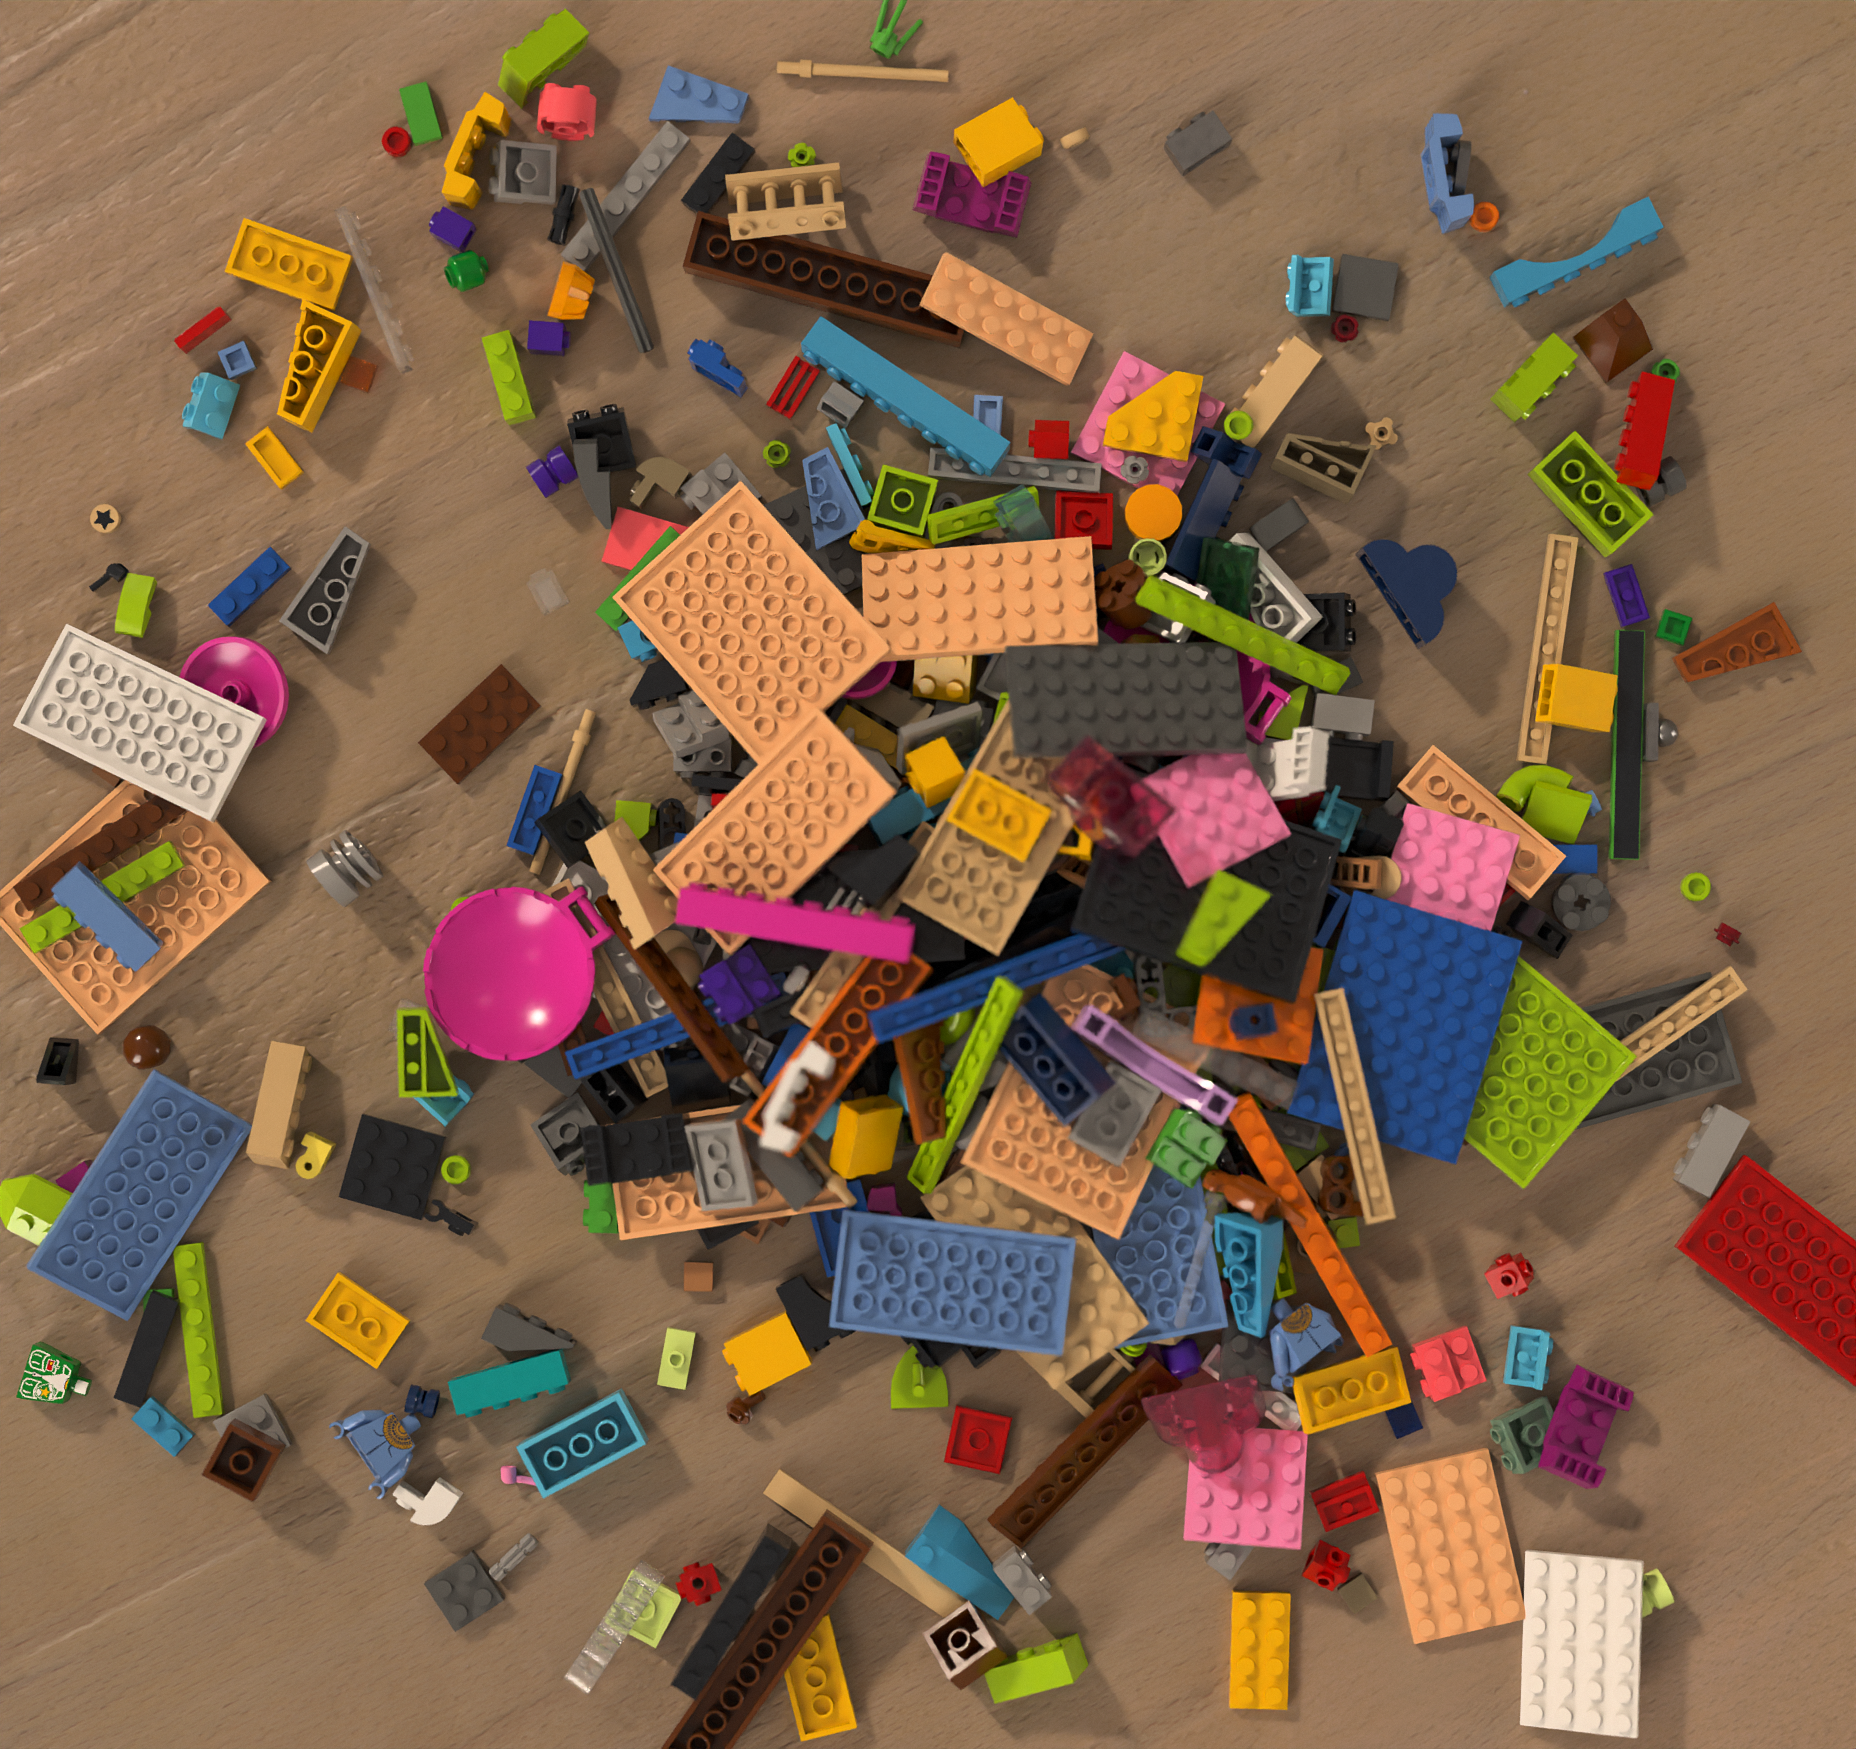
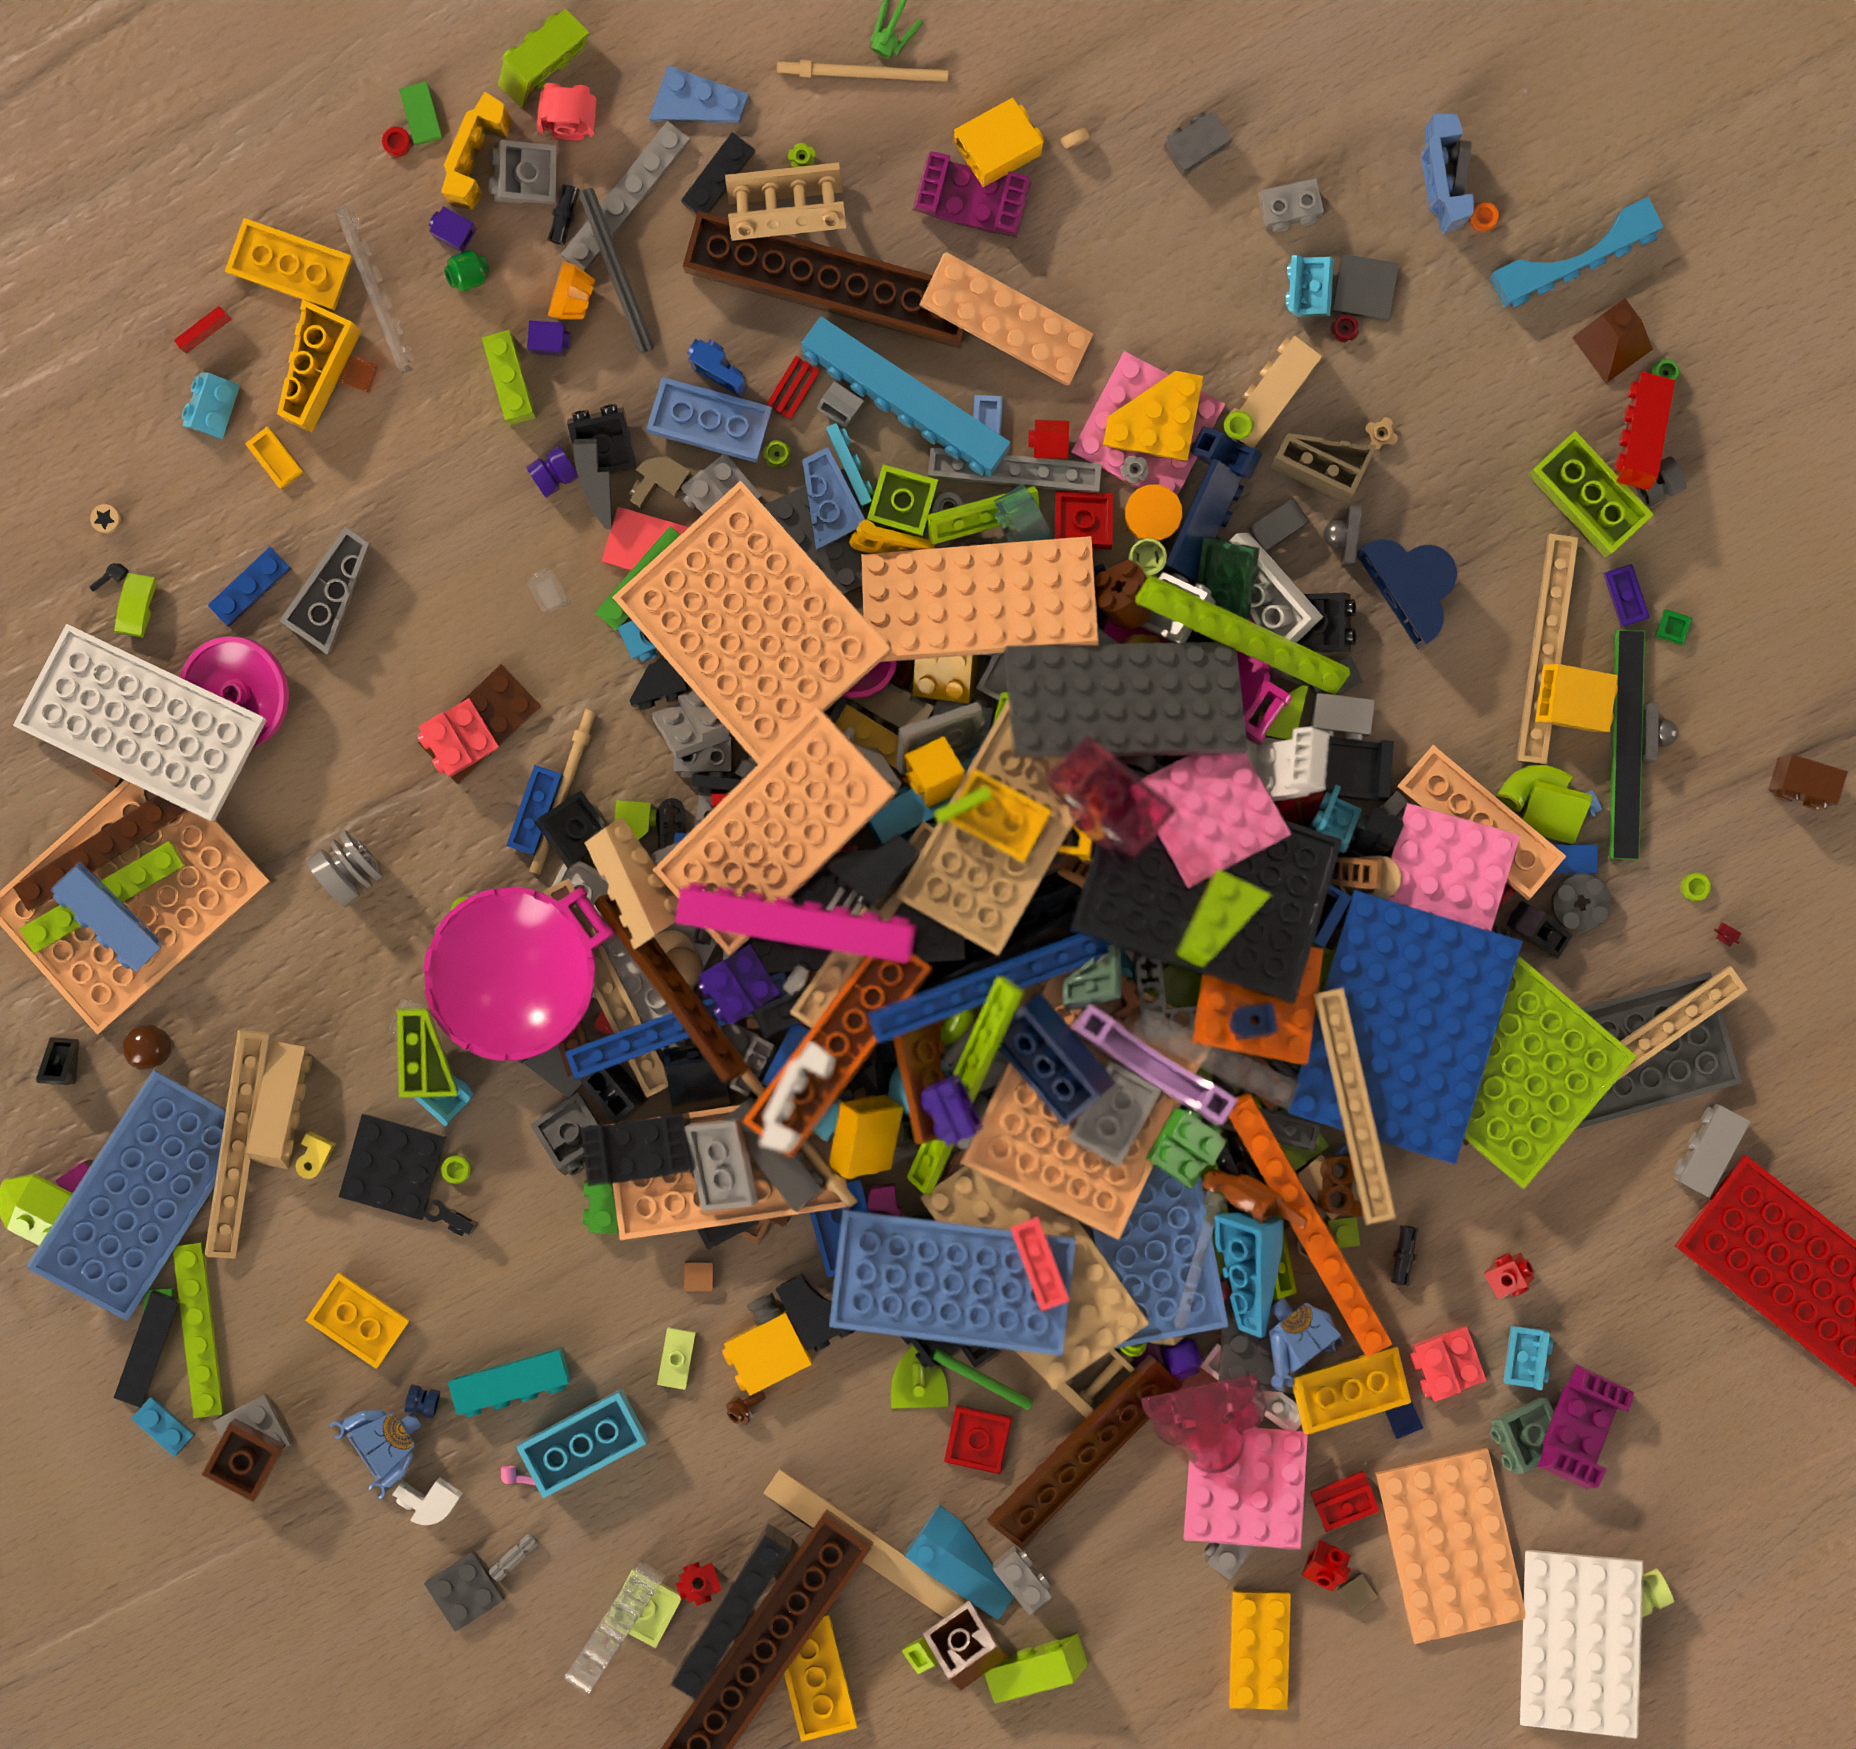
(51, 1376): green torso -> none
(233, 1160): none -> tan plate
(237, 360): medium blue plate -> none
(457, 738): none -> coral plate
(516, 1332): dark grey slope -> none
(709, 419): none -> medium blue plate
(764, 1309): none -> dark grey wheel
(920, 1655): none -> lime plate
(951, 1110): none -> dark purple brick
(963, 805): none -> lime tile
(982, 1379): none -> bright green bar
(1039, 1263): none -> coral plate
(1094, 982): none -> sand green wing
(1290, 205): none -> light grey brick
(1345, 535): none -> flat silver tile
(1404, 1255): none -> black pin
(1535, 378): lime wedge -> none
(1745, 643): dark orange wing -> none
(1807, 781): none -> reddish brown brick

